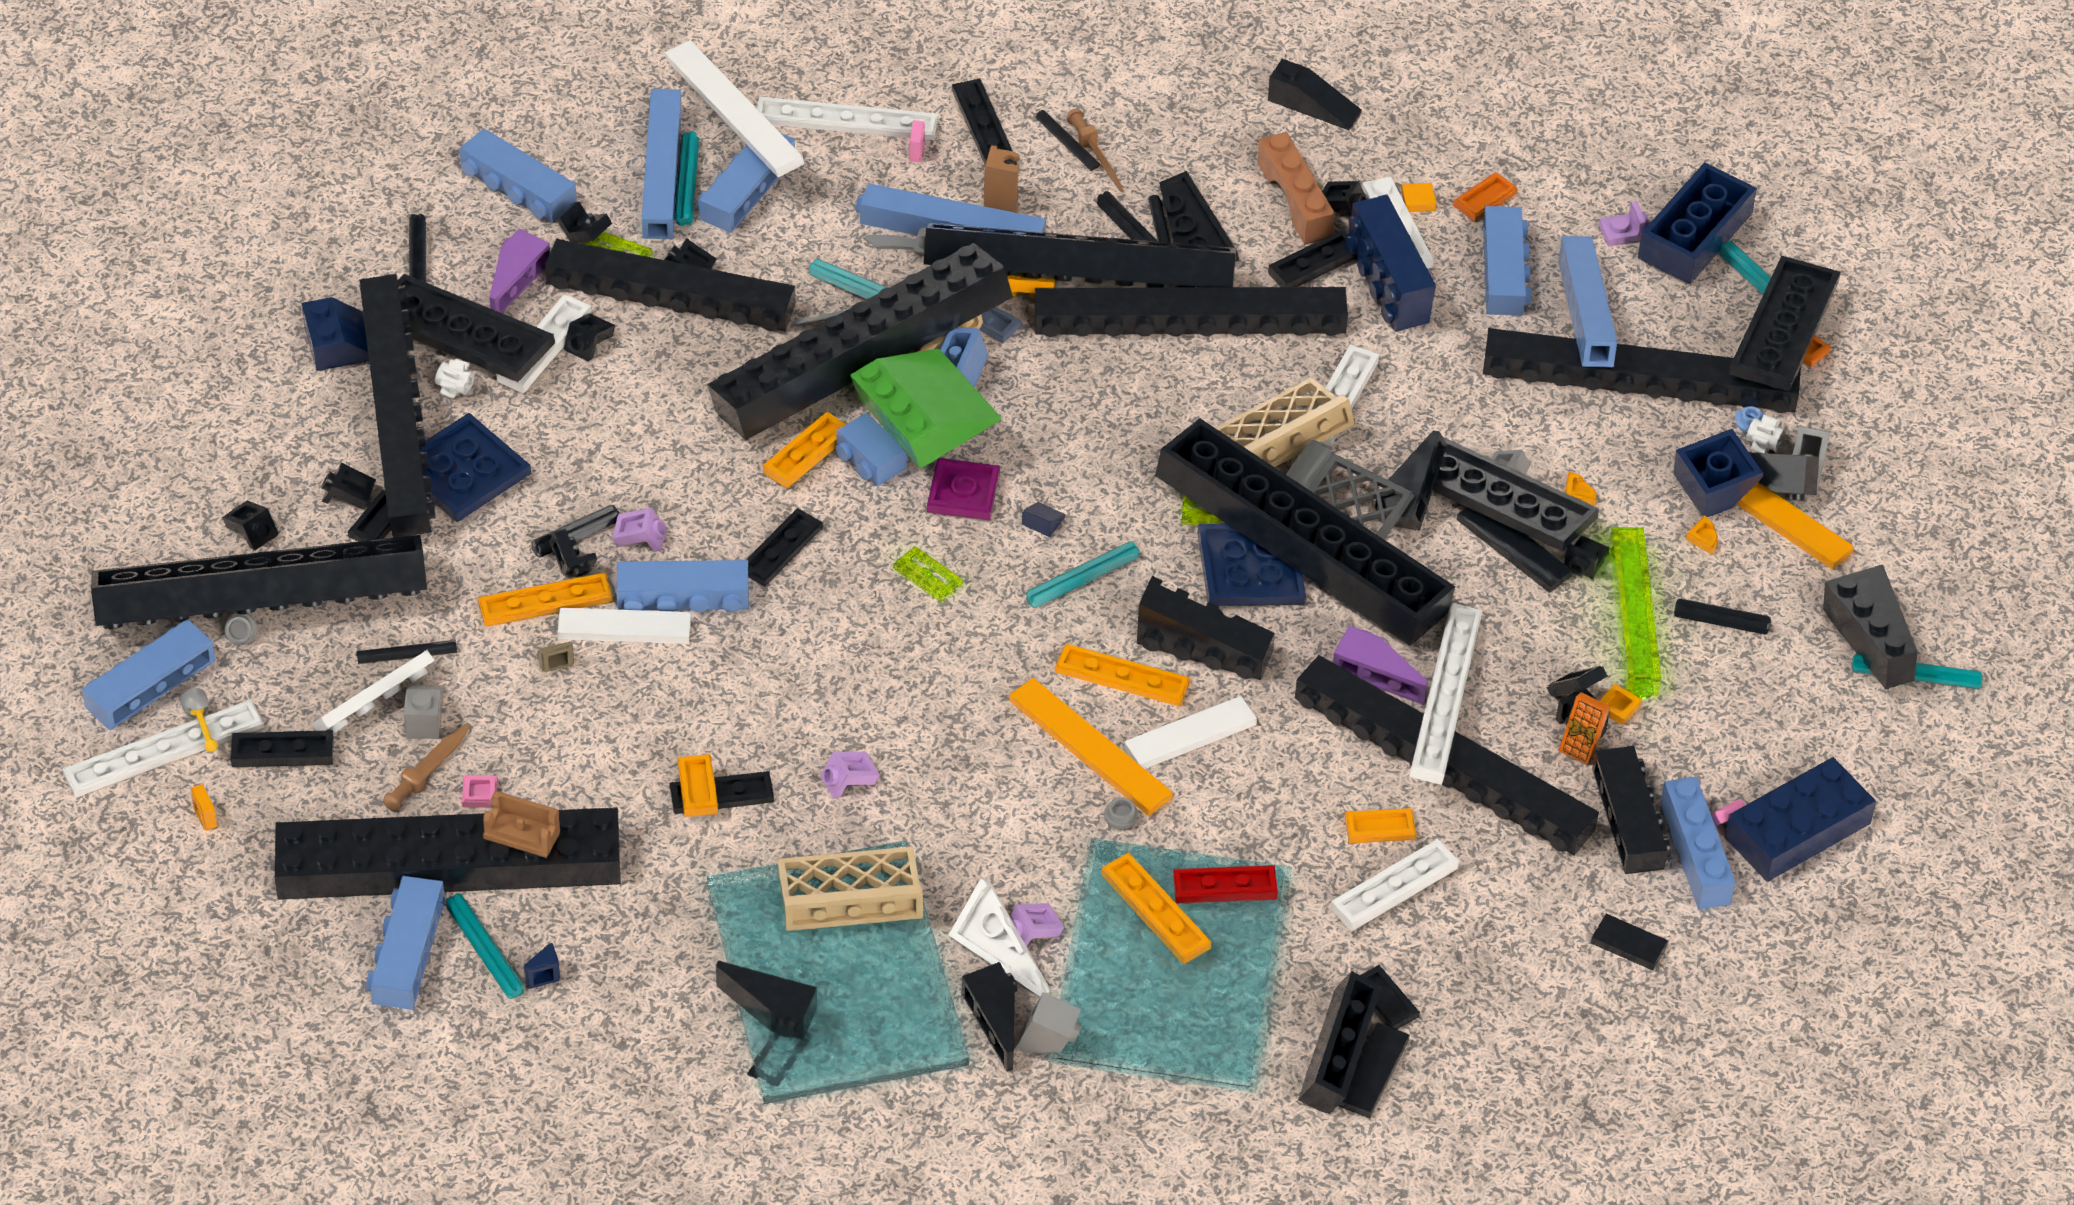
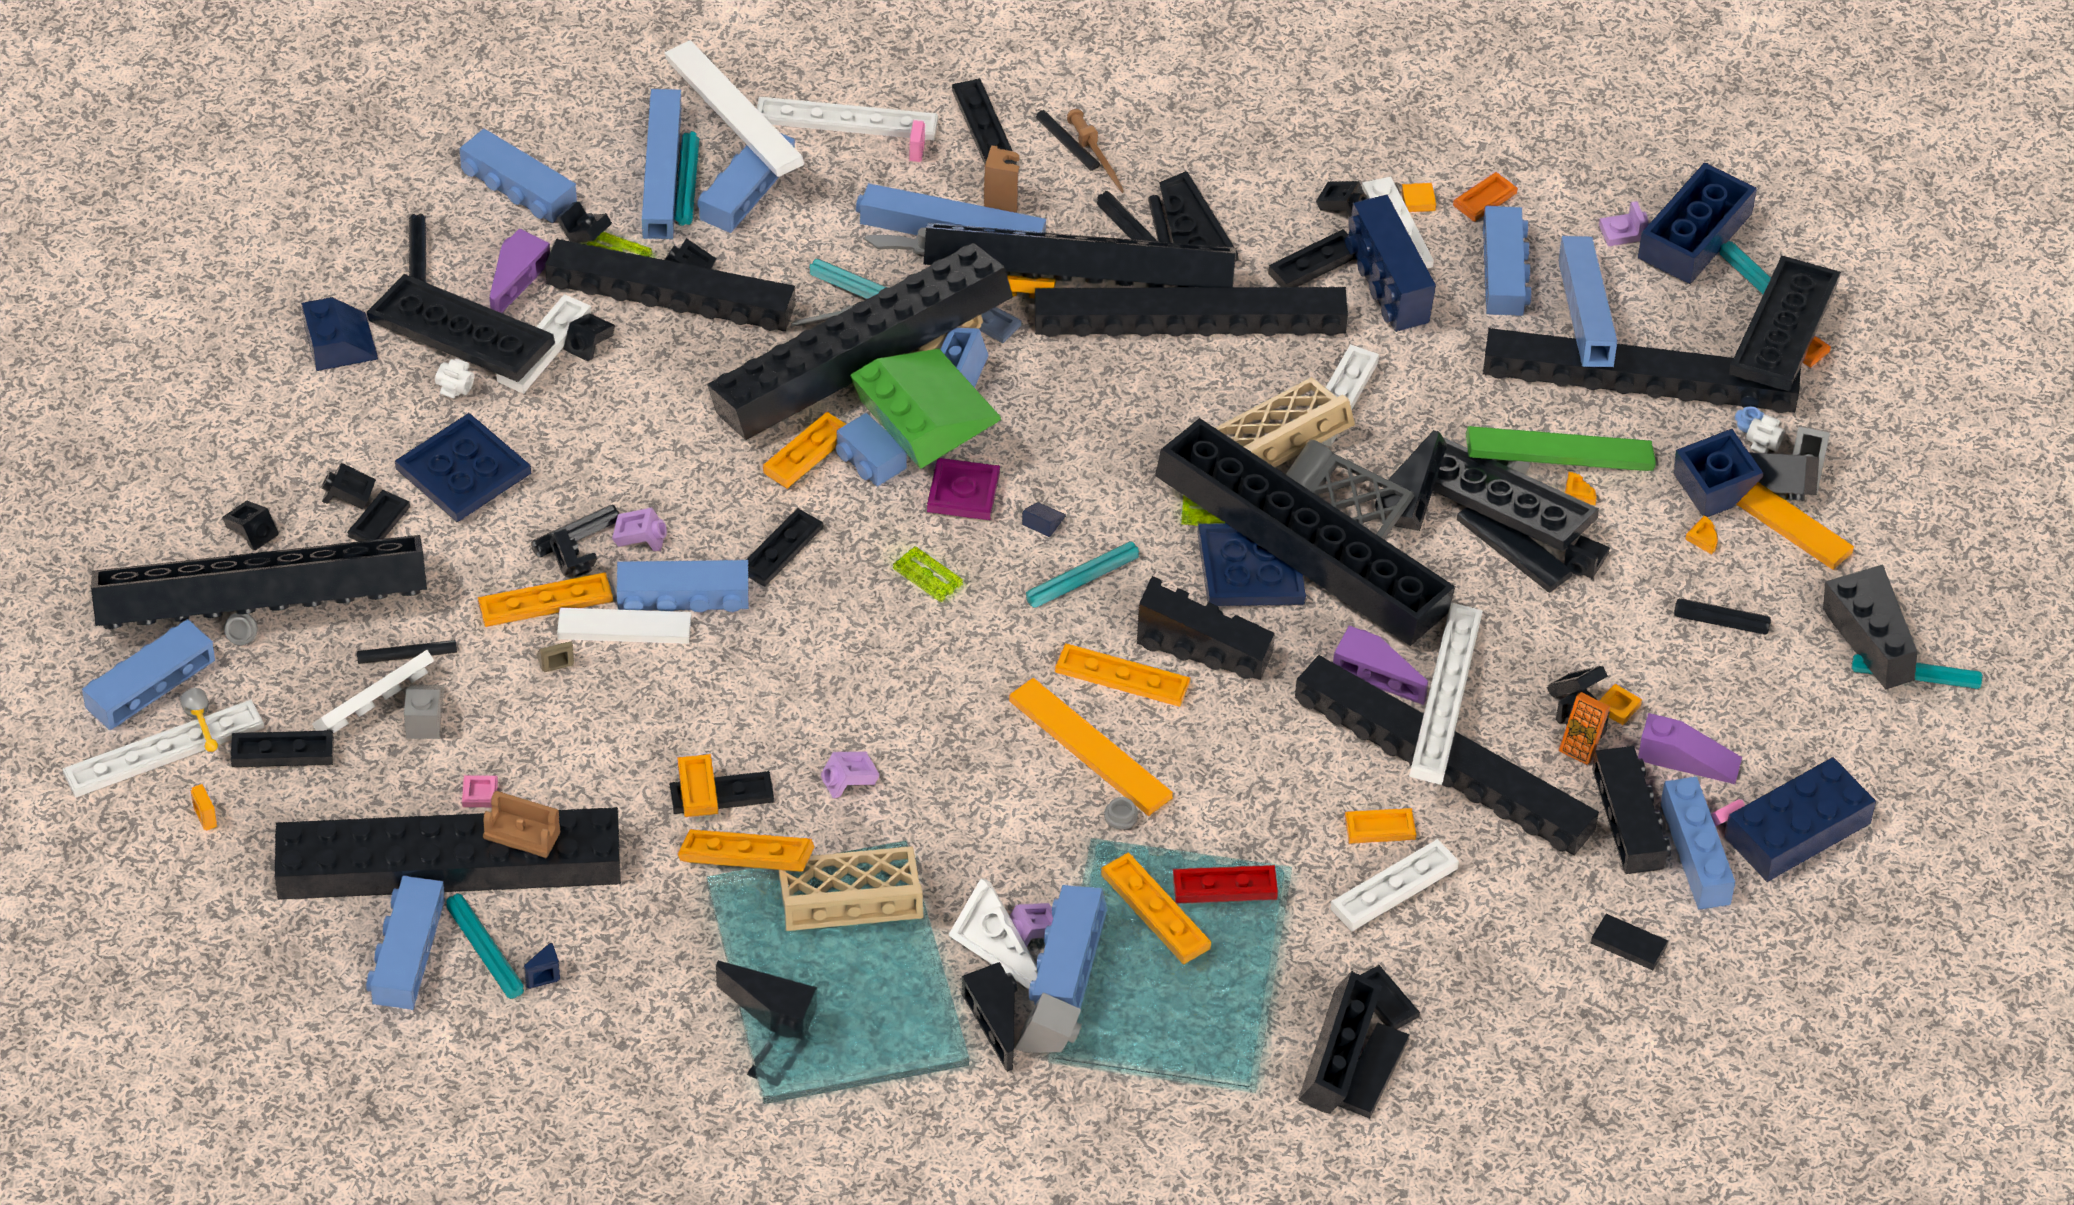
(395, 406): black brick -> none
(415, 779): medium nougat sword -> none
(746, 850): none -> light orange tile
(1070, 945): none -> medium blue brick
(1190, 732): white tile -> none
(1308, 205): nougat arch -> none
(1309, 94): black slope -> none
(1560, 448): none -> bright green tile
(1634, 611): clear neon green brick -> none
(1684, 749): none -> medium lavender slope

